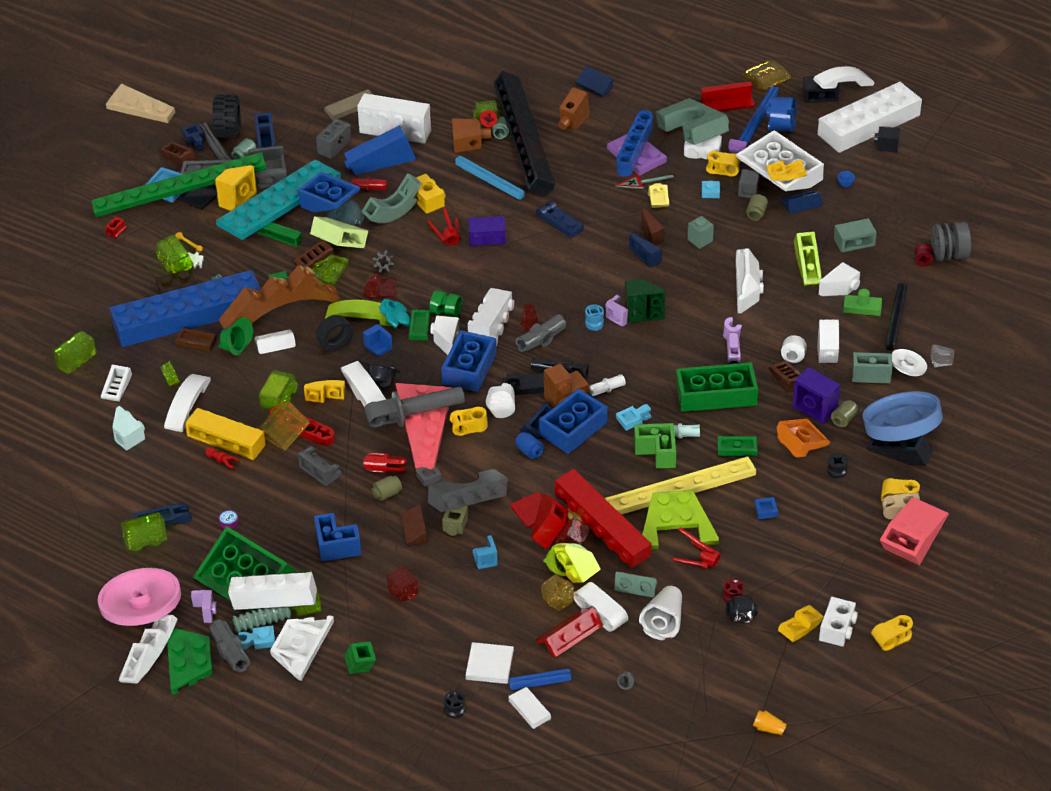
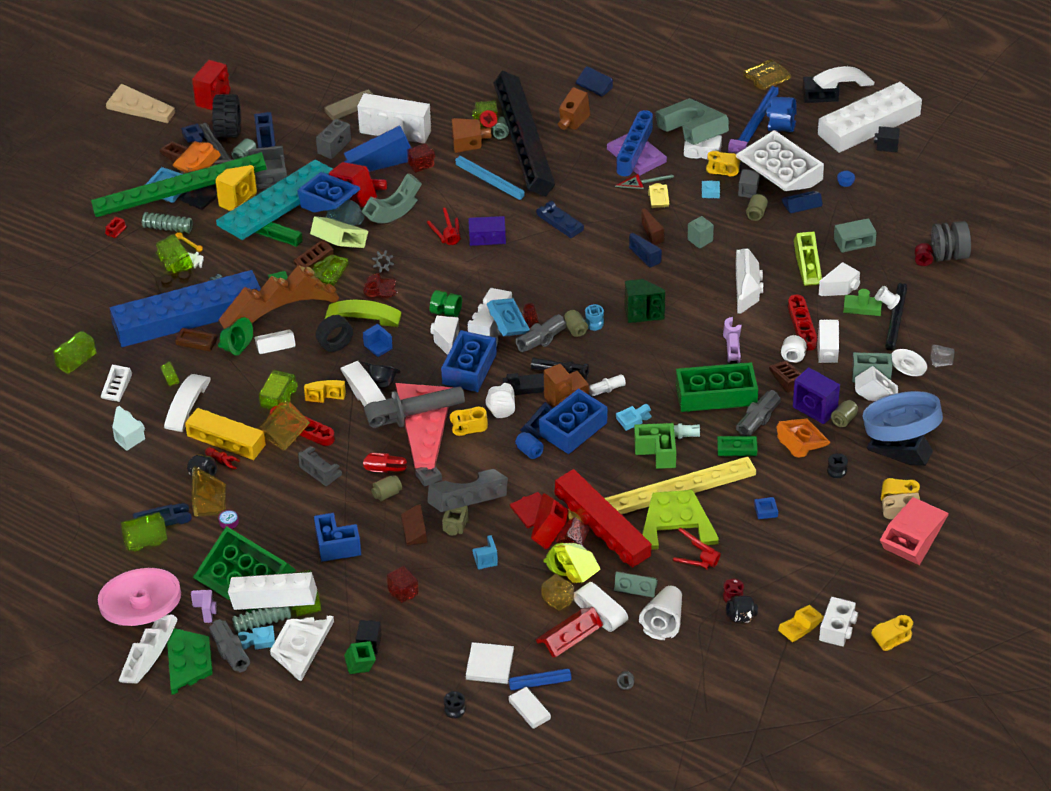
(167, 223): none -> sand green piece
(197, 157): none -> orange slope
(204, 463): none -> black head
(207, 494): none -> clear yellow slope
(208, 82): none -> red brick
(359, 176): none -> red brick
(368, 632): none -> black brick
(394, 312): teal plate -> none
(419, 325): green tile -> none
(420, 157): none -> clear red brick
(429, 195): yellow brick -> none
(507, 317): none -> dark azure plate
(575, 323): none -> olive brick
(615, 311): lavender bracket -> none
(728, 97): red panel -> none
(758, 413): none -> dark grey piece
(769, 723): light orange cone -> none
(790, 171): yellow slope -> none
(802, 322): none -> red beam
(874, 385): none -> white slope
(887, 297): none -> white bush

